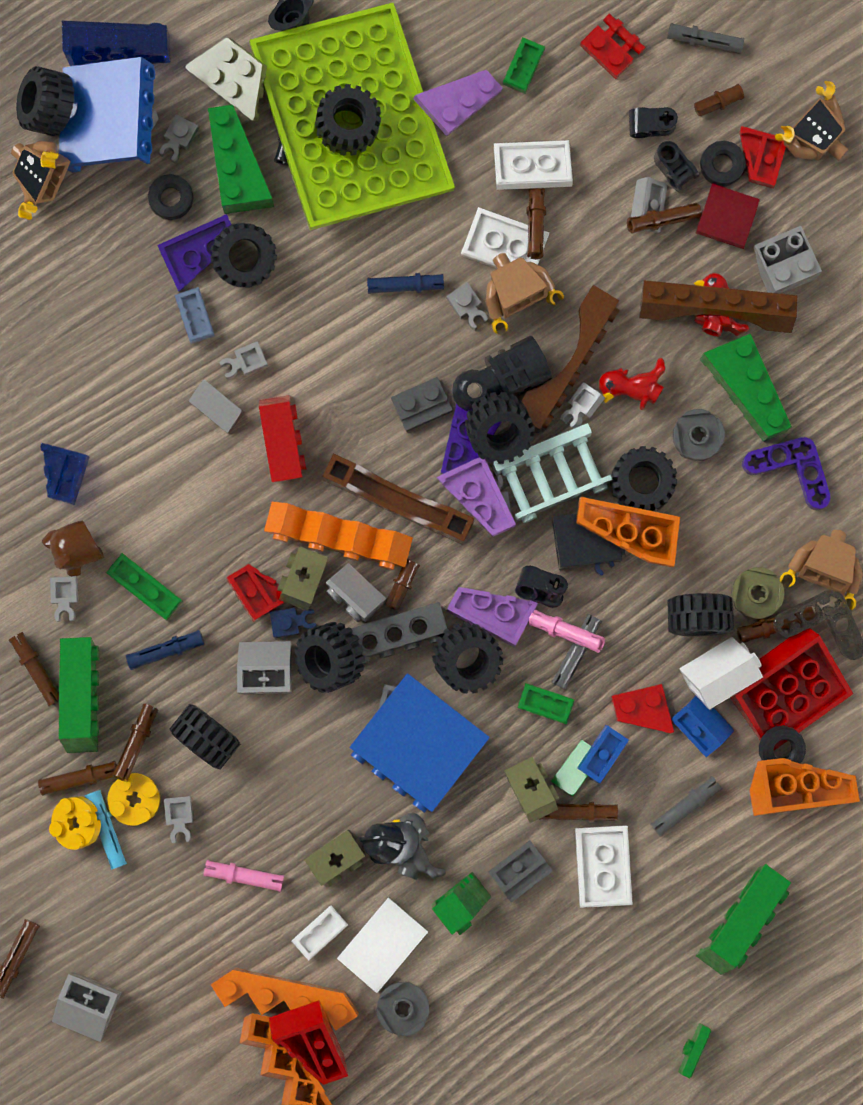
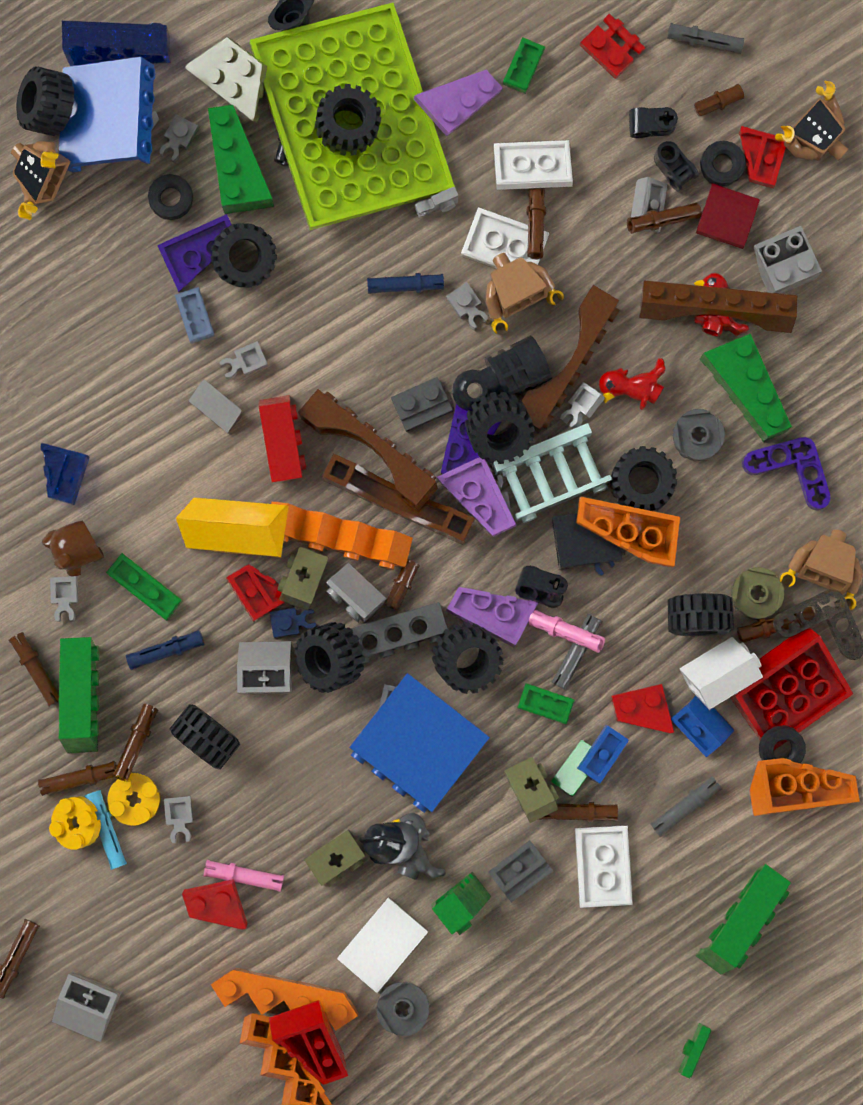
(216, 904): none -> red wing
(233, 526): none -> yellow slope
(319, 932): white plate -> none
(328, 418): none -> reddish brown arch
(442, 201): none -> light grey plate

